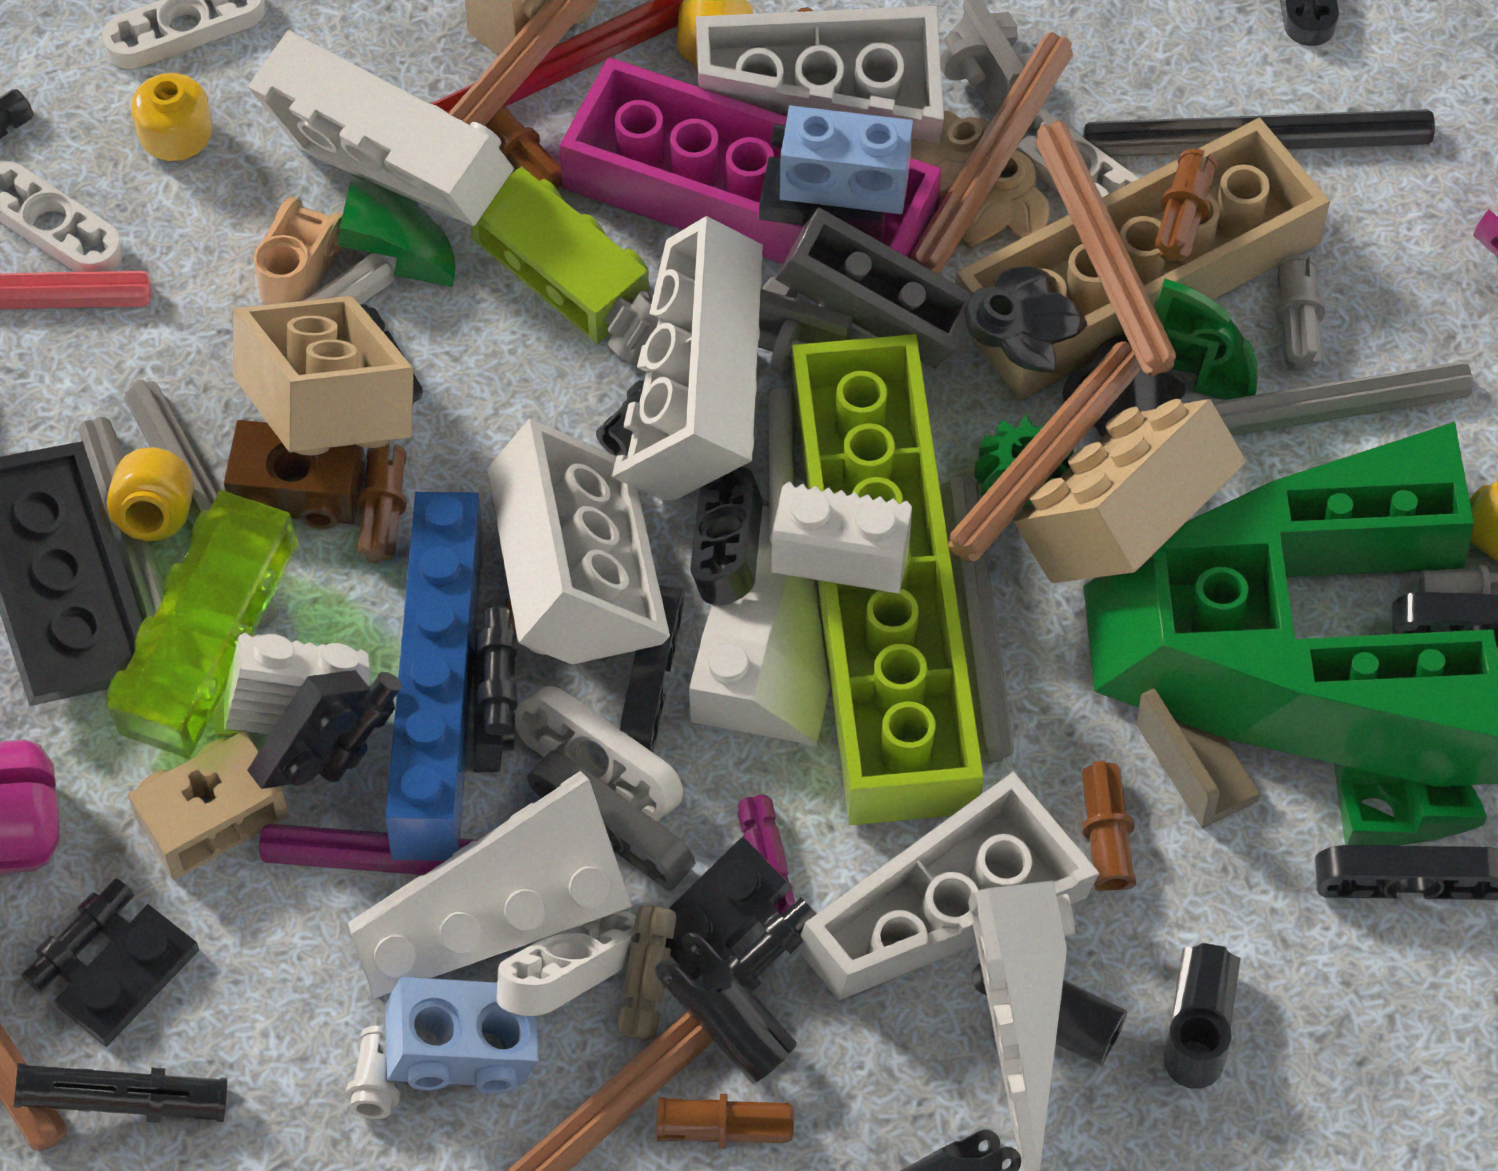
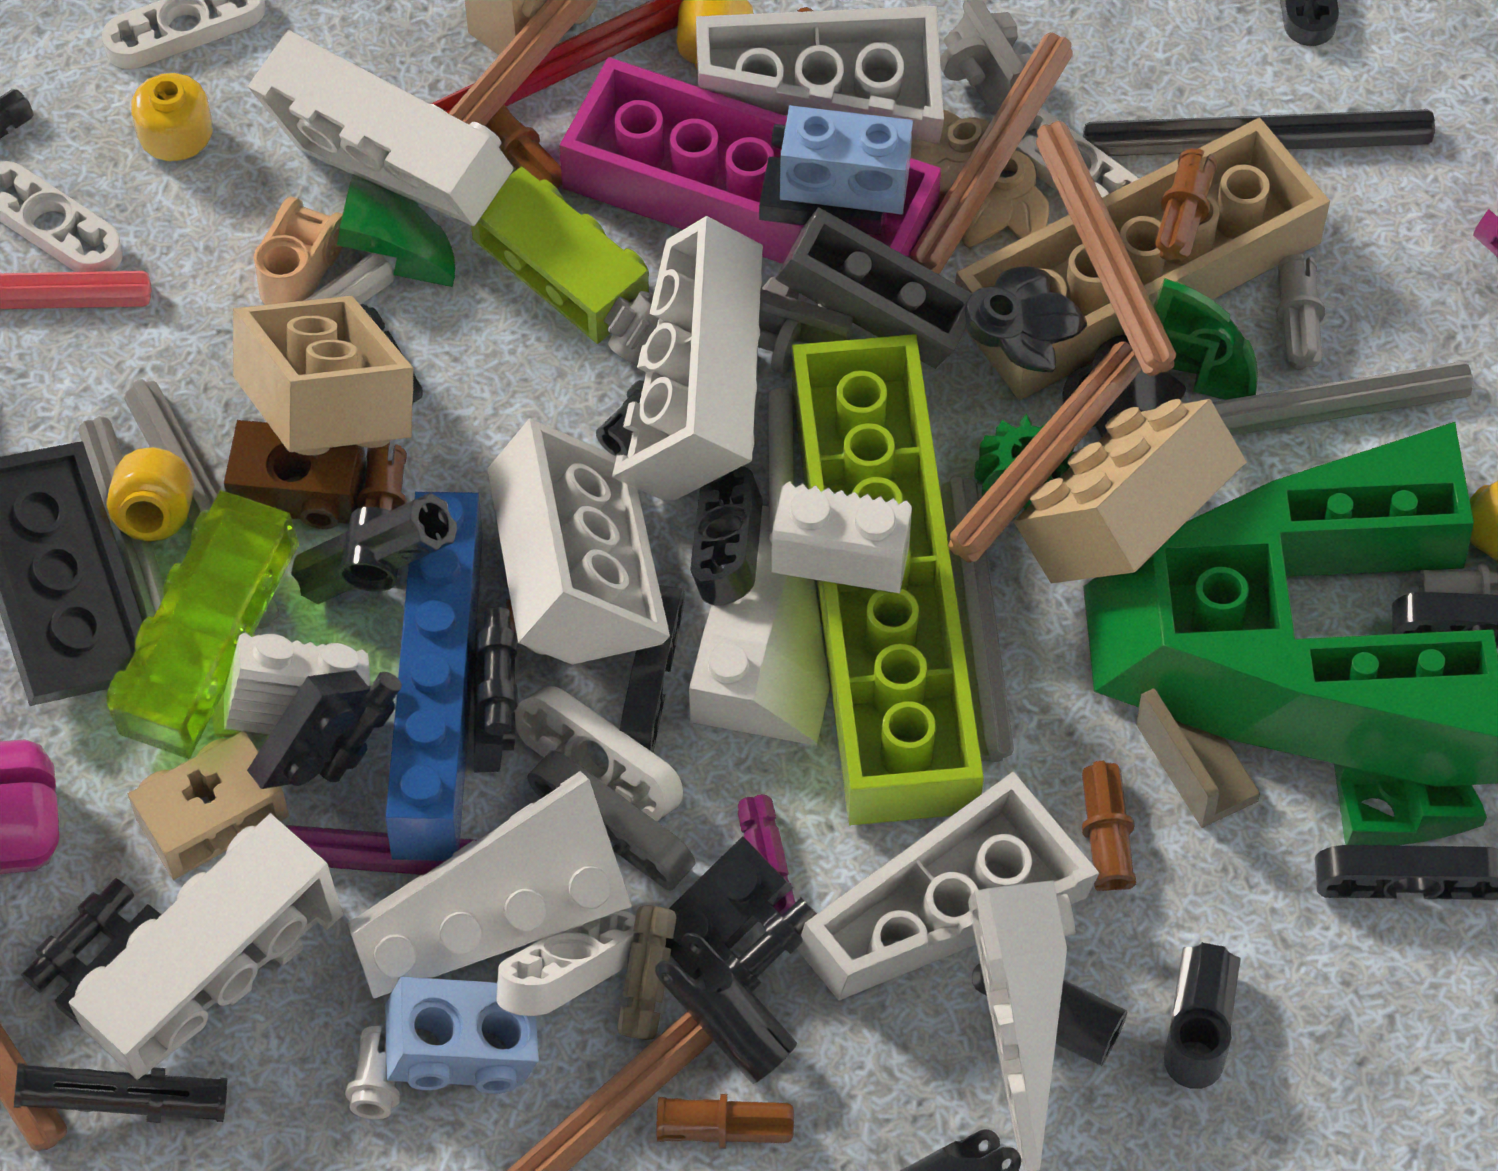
(207, 946): none -> white wedge
(374, 548): none -> black piece

